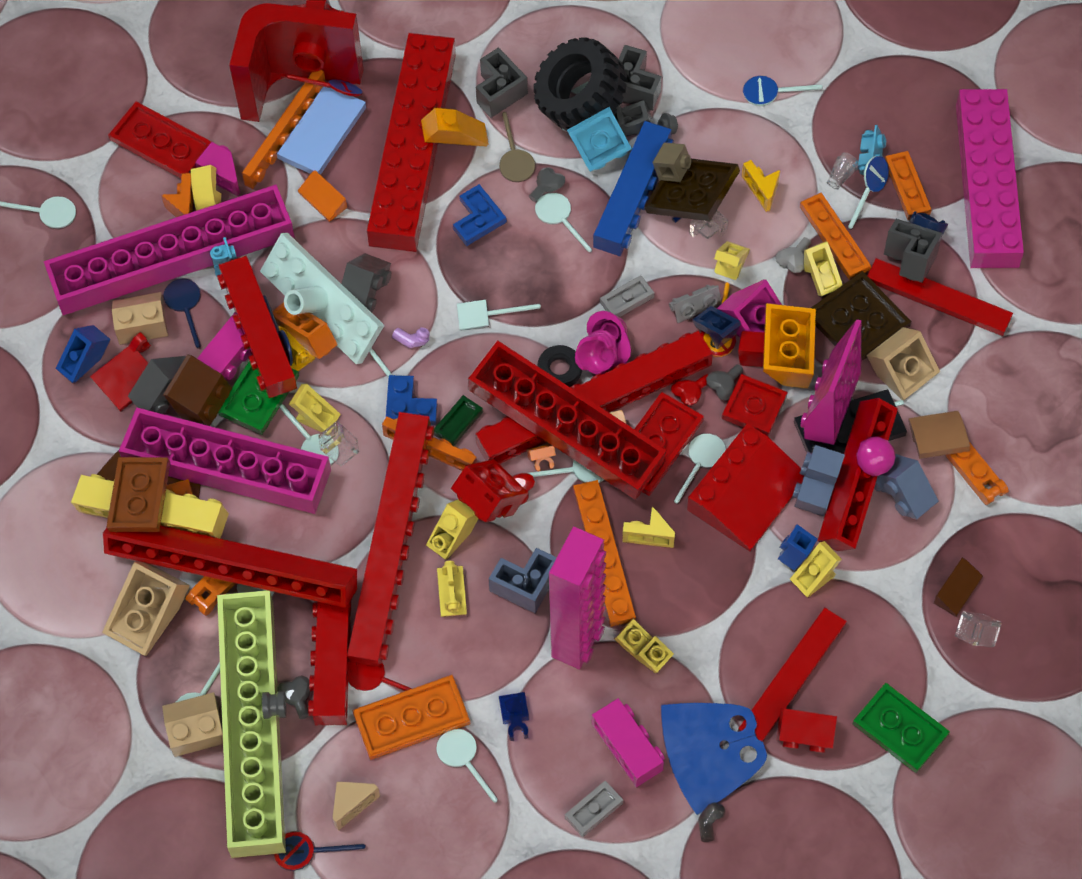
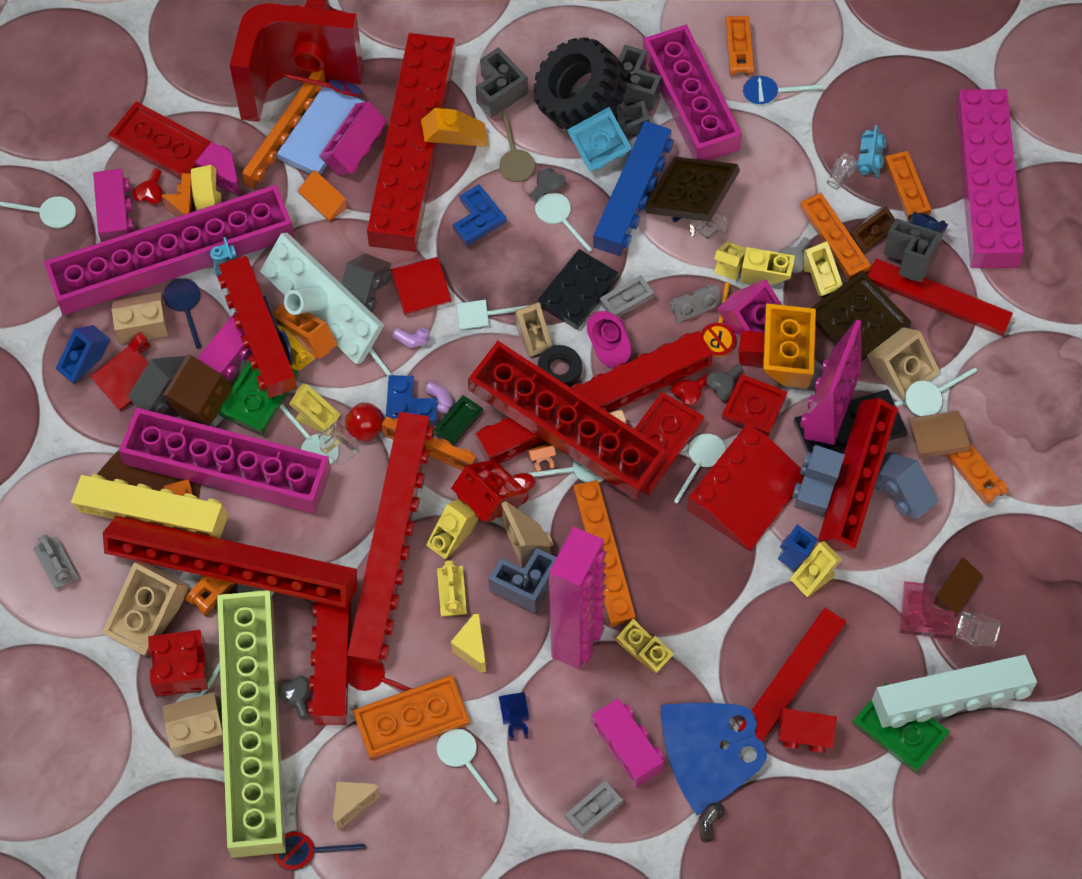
(54, 561): none -> light grey hinge
(112, 204): none -> dark pink brick
(138, 494): dark orange plate -> none
(149, 190): none -> red rock
(178, 663): none -> red piece
(274, 704): dark grey wheel -> none
(353, 138): none -> dark pink brick
(364, 421): none -> red hair
(421, 285): none -> red slope
(443, 396): none -> lavender arm
(469, 644): none -> light yellow slope
(524, 533): none -> tan slope
(532, 329): none -> tan slope
(578, 289): none -> black plate
(596, 352): dark pink hair -> none
(655, 534): light yellow slope -> none
(668, 121): dark grey plate -> none
(672, 162): dark tan brick -> none
(692, 94): none -> dark pink brick
(718, 325): dark blue slope -> none
(739, 45): none -> orange plate
(762, 187): yellow slope -> none
(766, 265): none -> light yellow slope
(872, 229): none -> reddish brown slope
(875, 179): blue piece -> none
(875, 456): dark pink hair -> none
(919, 618): none -> clear pink plate
(925, 398): none -> light aqua piece
(954, 691): none -> light aqua brick

